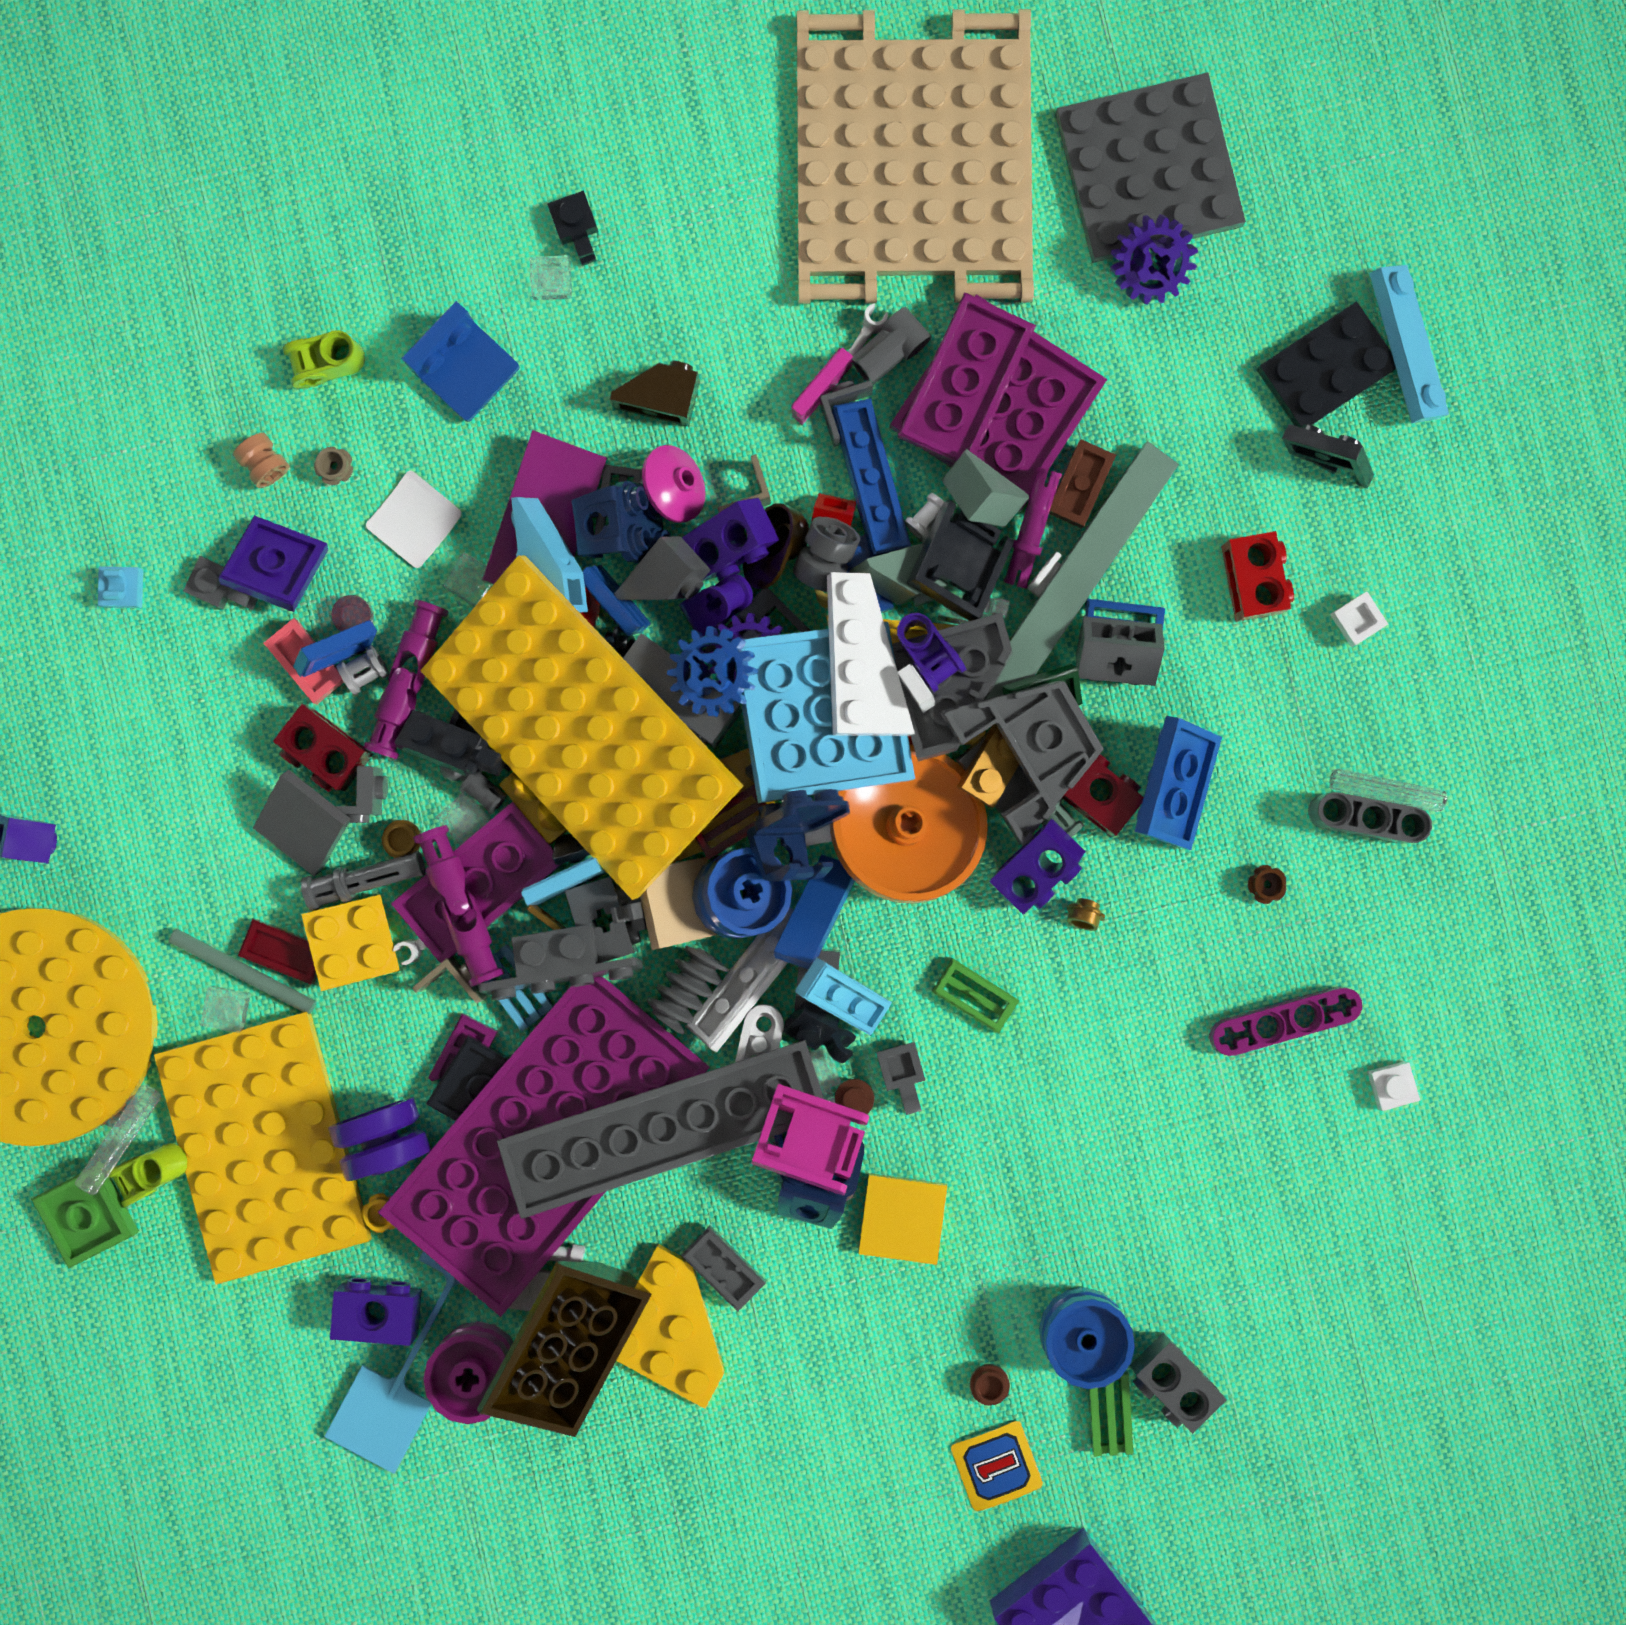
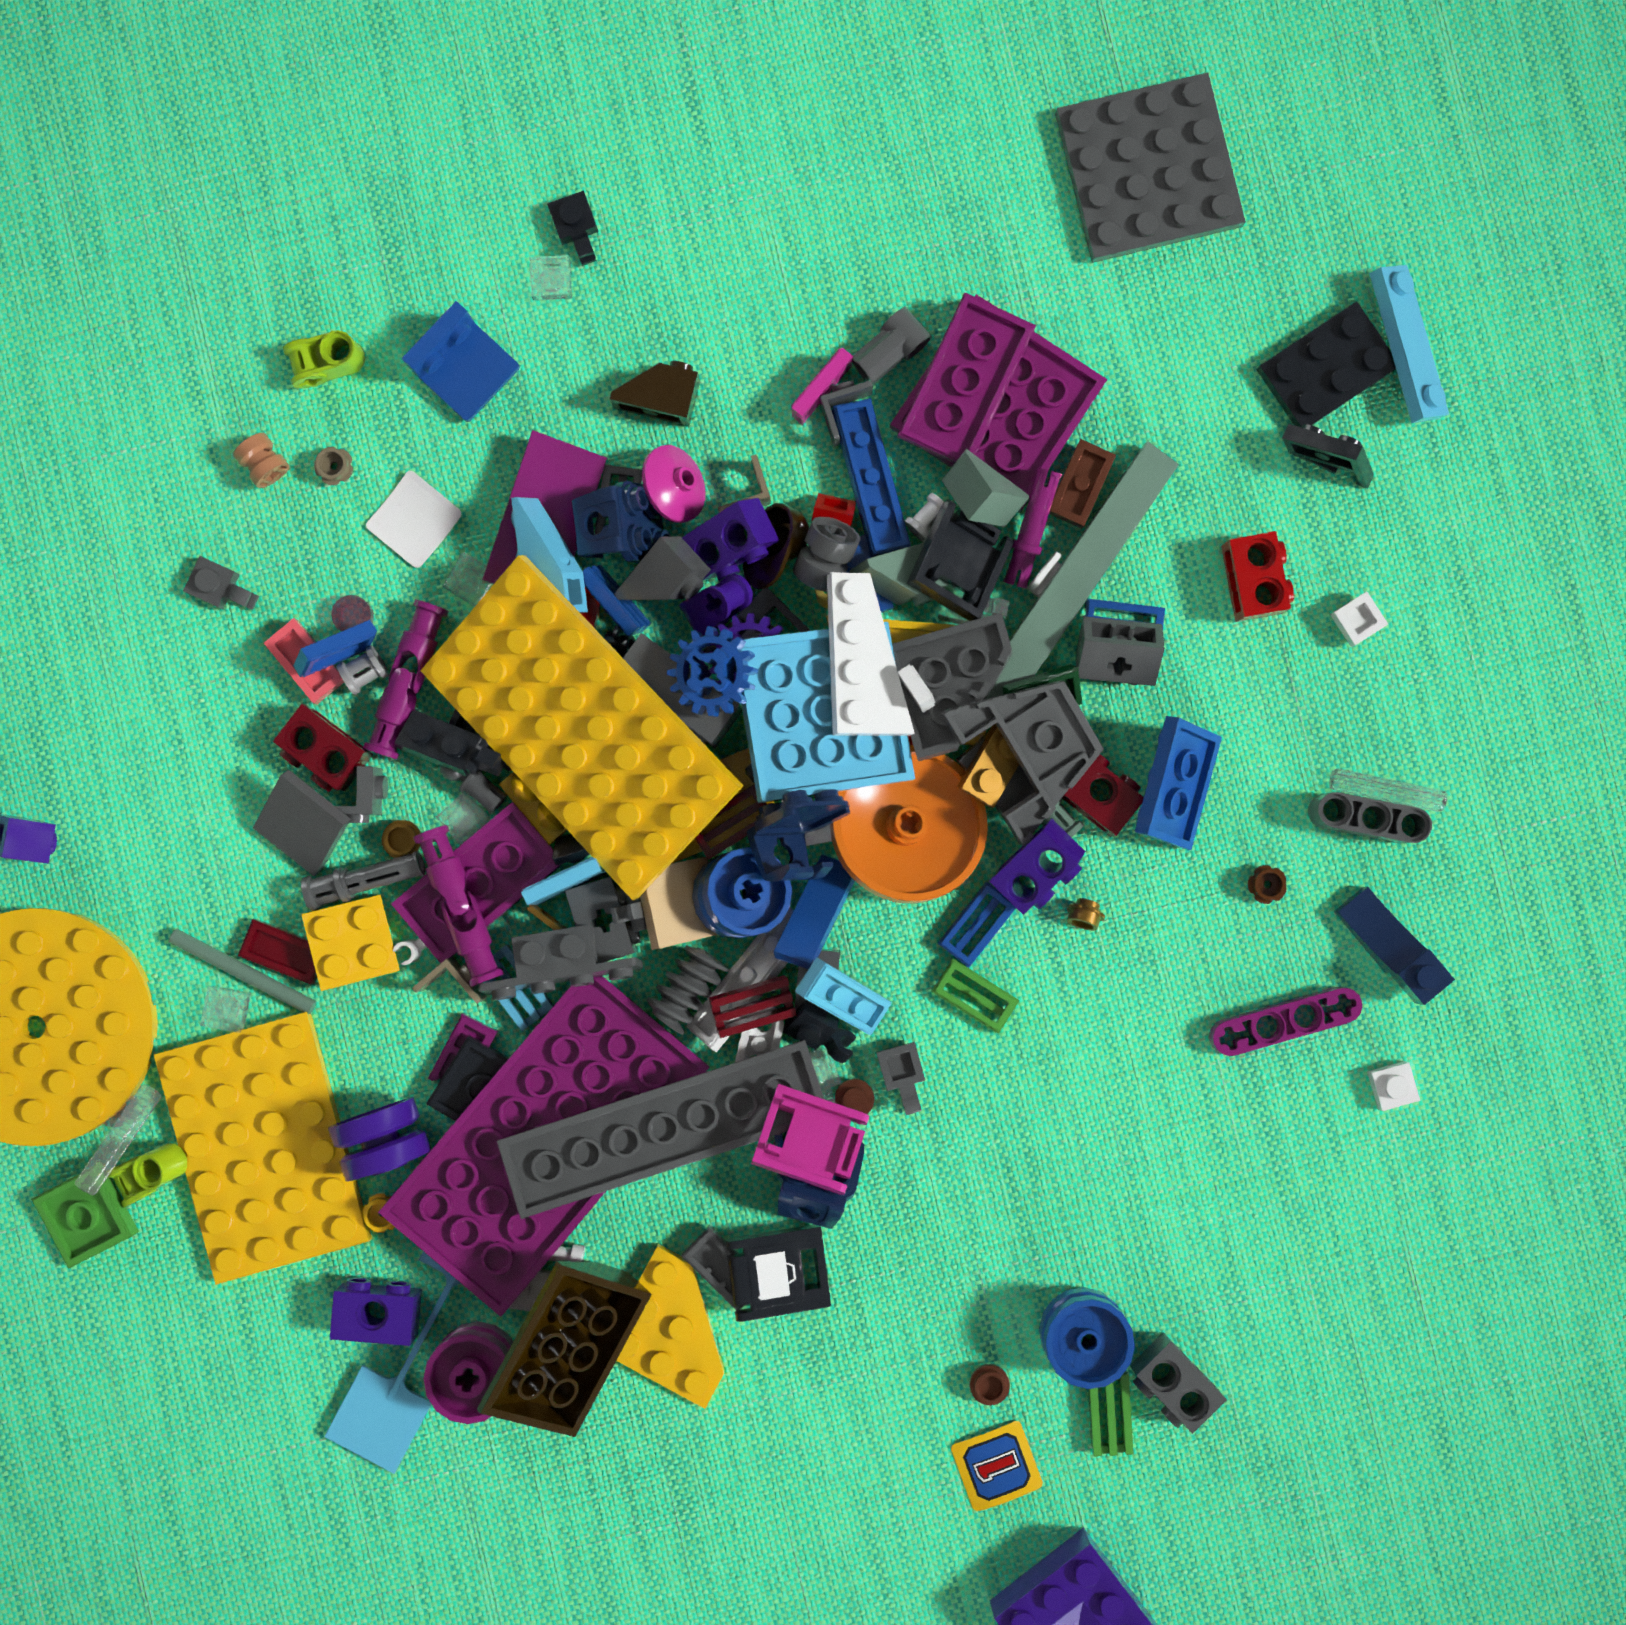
(120, 587): medium azure tile -> none
(273, 563): dark purple tile -> none
(757, 1020): none -> dark red tile
(772, 1273): none -> black container
(869, 327): white hand -> none
(902, 1218): yellow tile -> none
(914, 156): tan plate -> none
(933, 657): dark purple piece -> none
(964, 915): none -> blue tile
(1167, 252): dark purple gear -> none
(1394, 947): none -> dark blue slope

